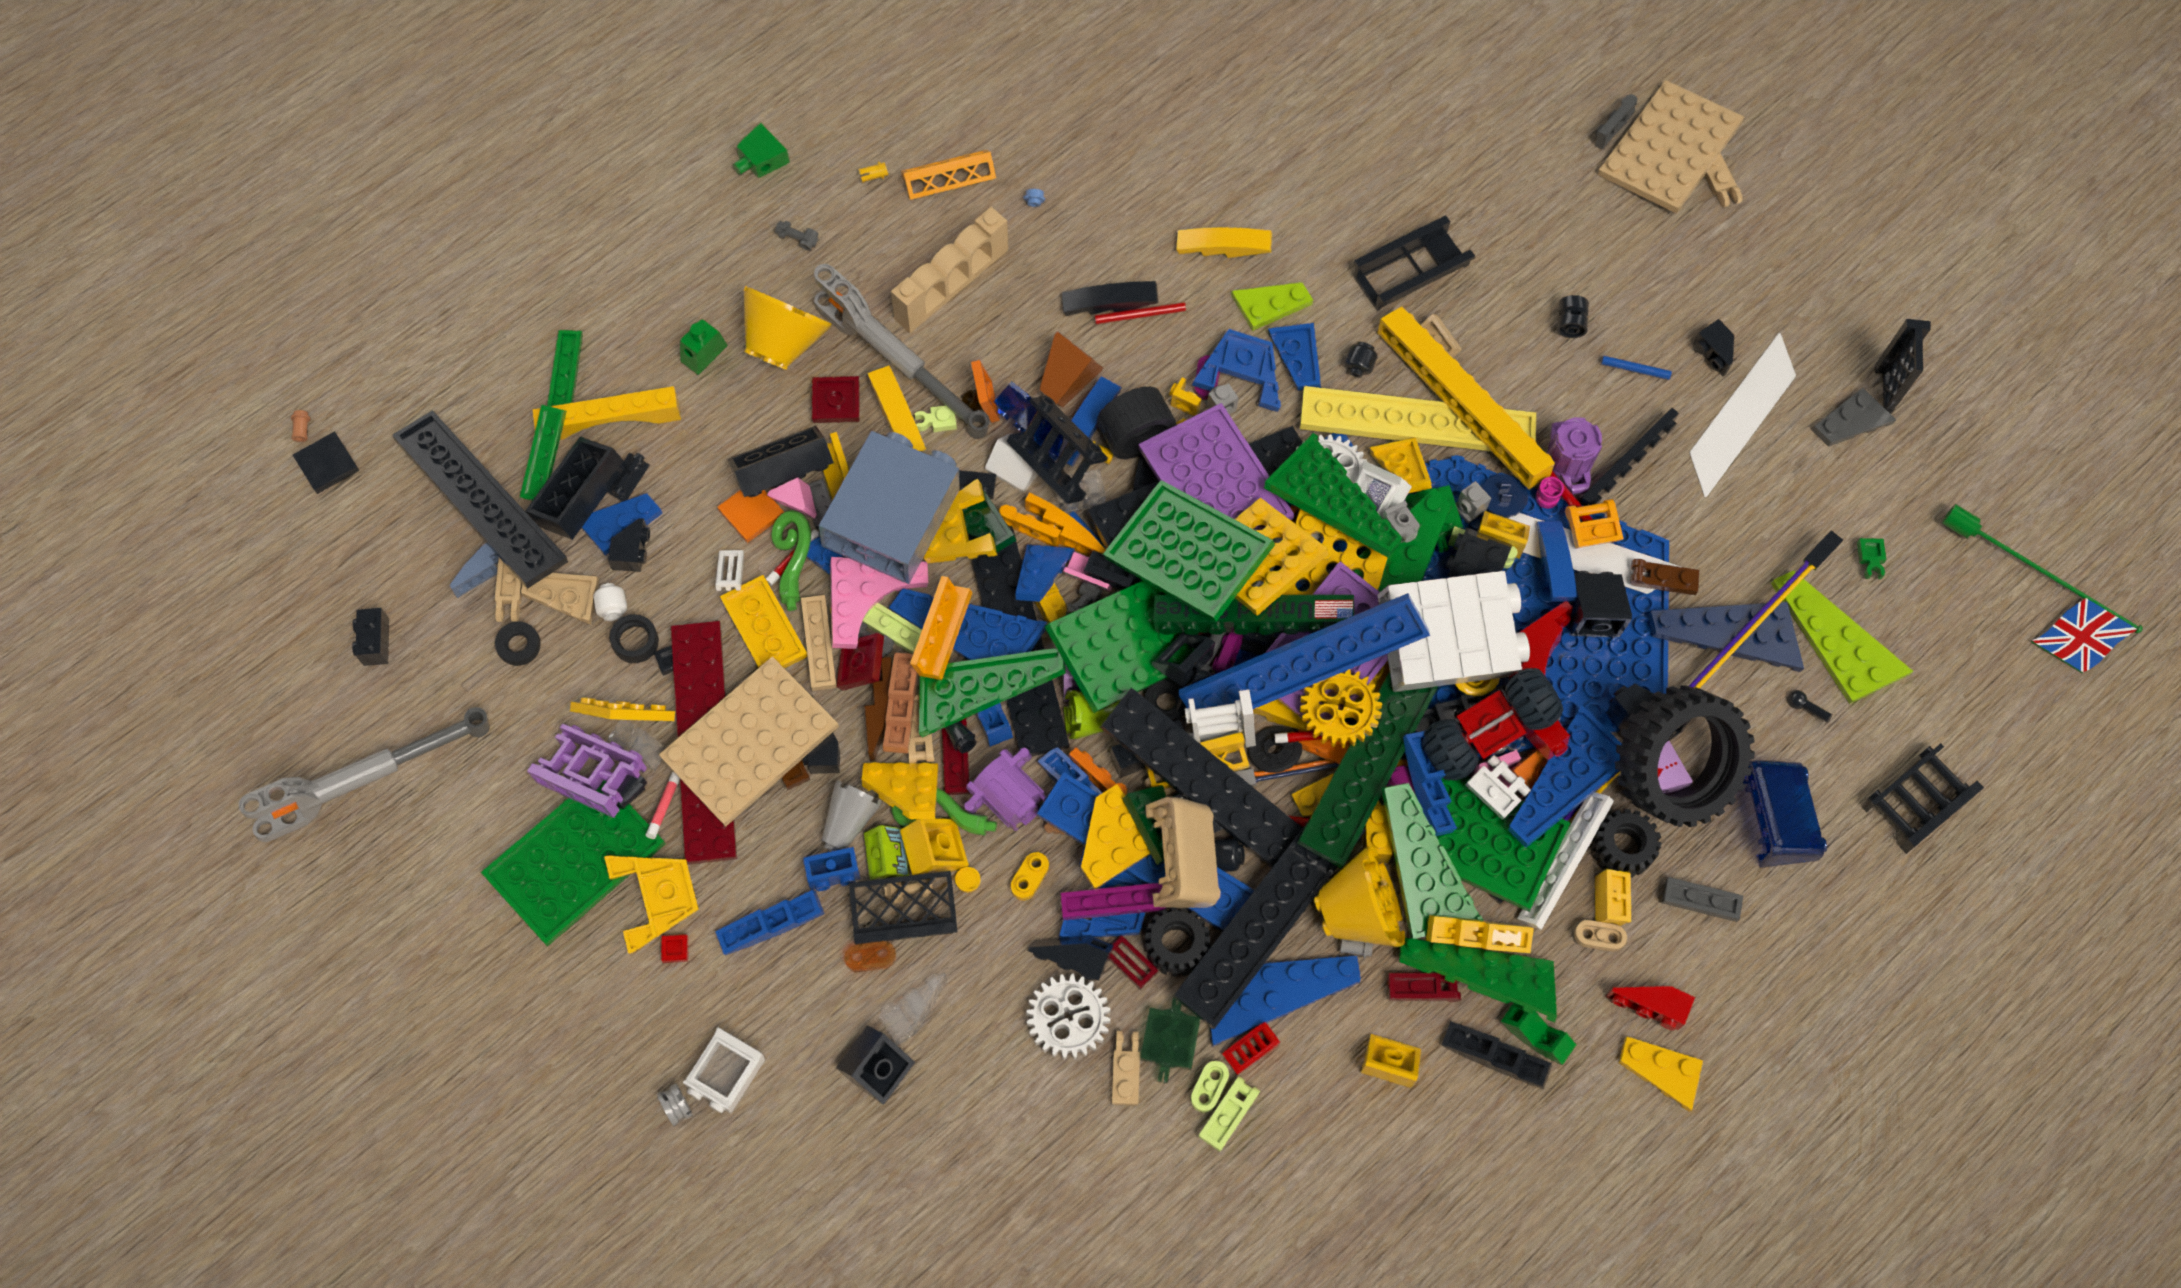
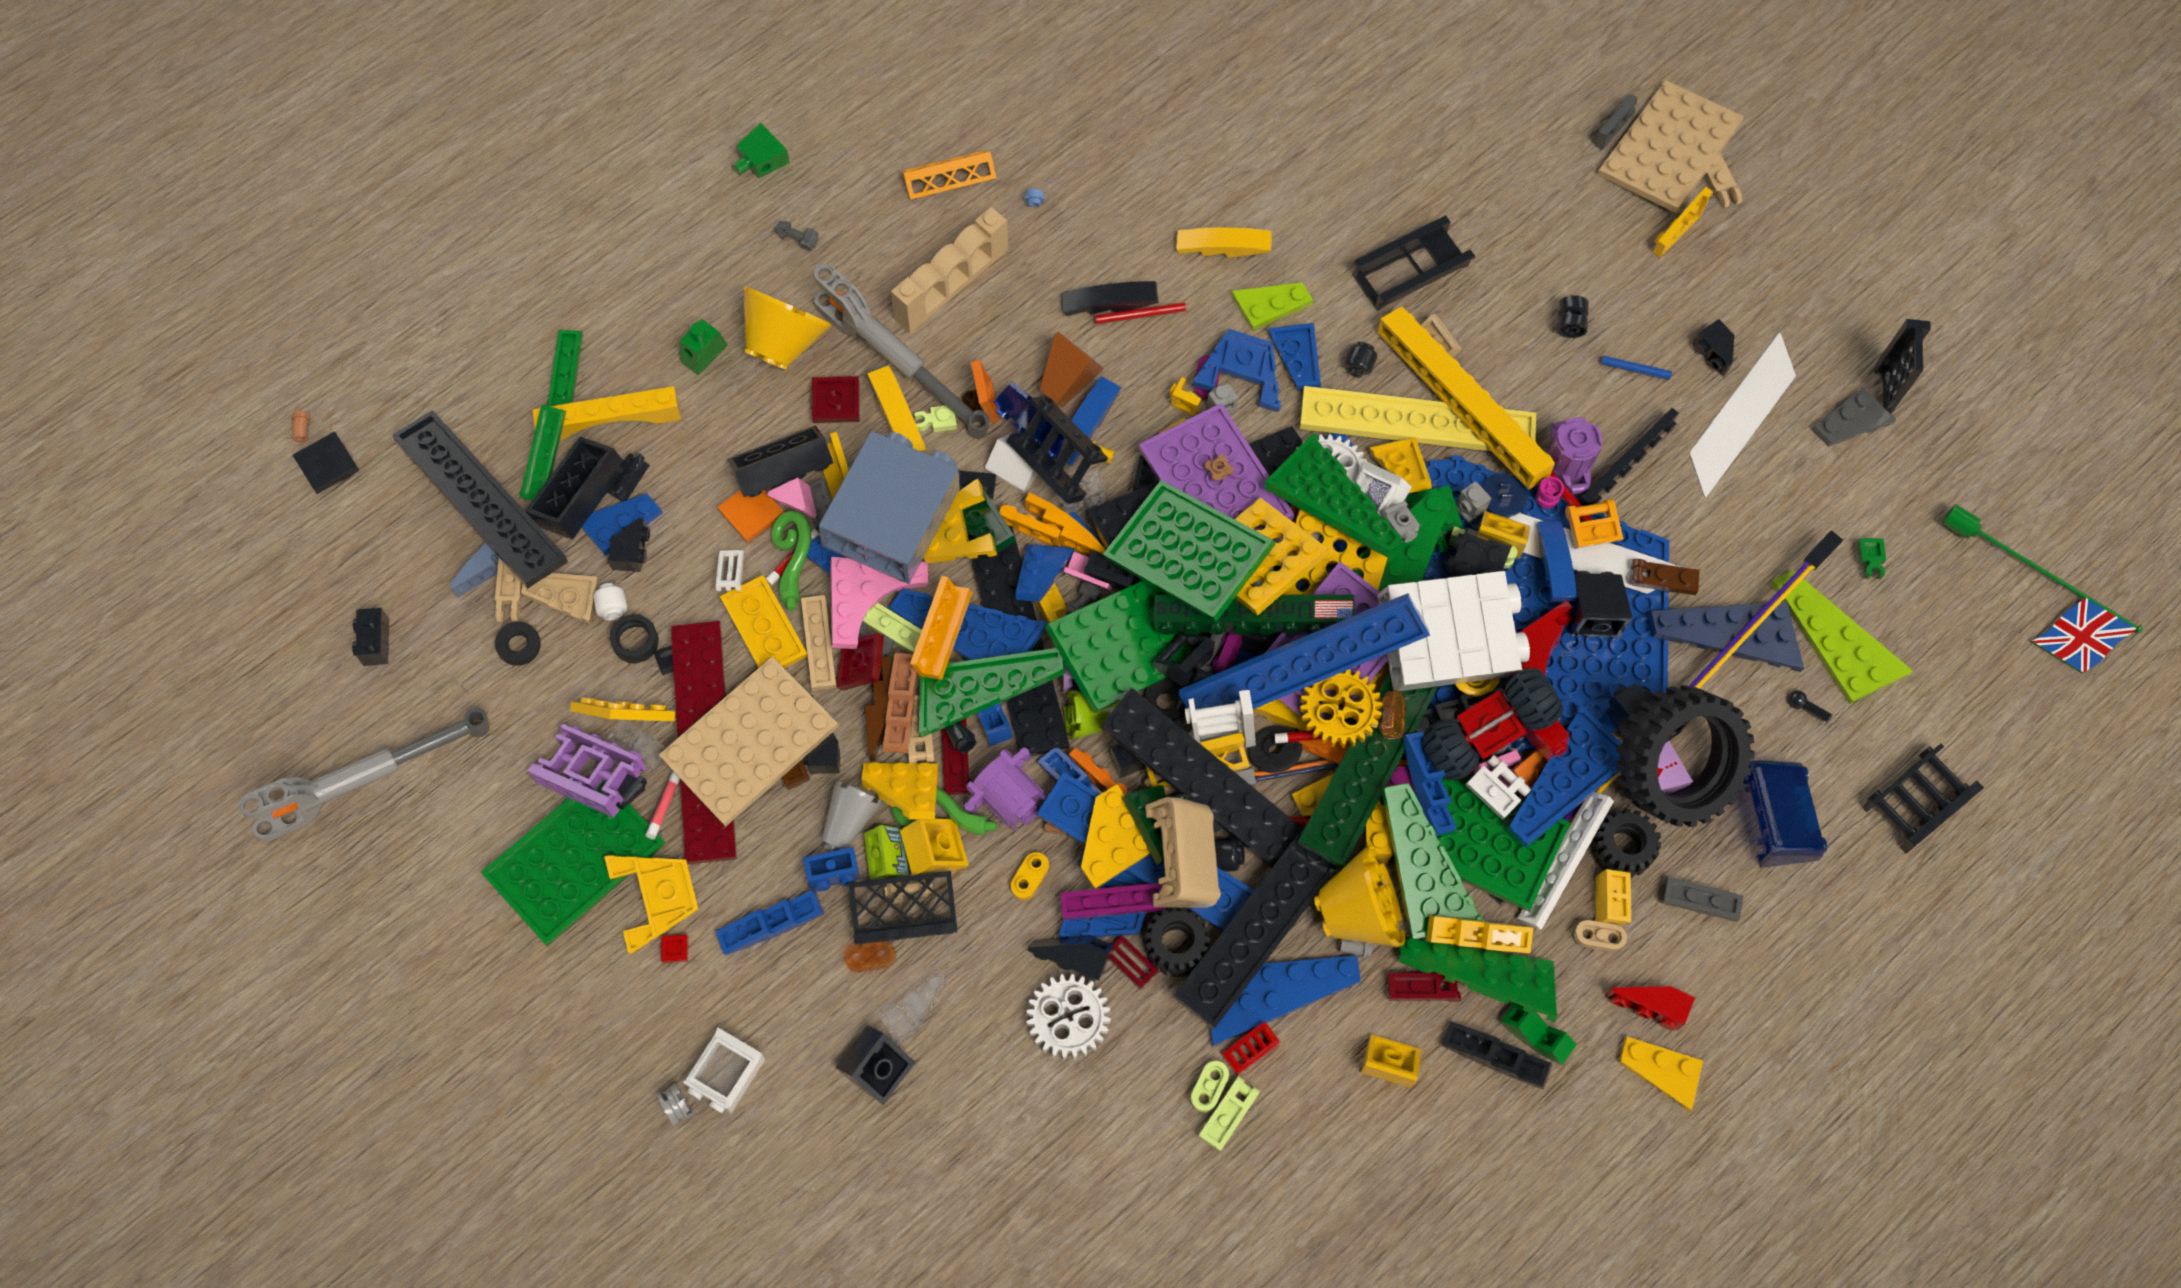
(876, 171): yellow pin -> none
(967, 879): yellow piece -> none
(1126, 1072): tan hinge -> none
(1134, 419): black tyre -> none
(1170, 1039): clear green plate -> none
(1219, 474): none -> medium nougat plate
(1393, 715): none -> clear orange plate
(1682, 223): none -> yellow wing

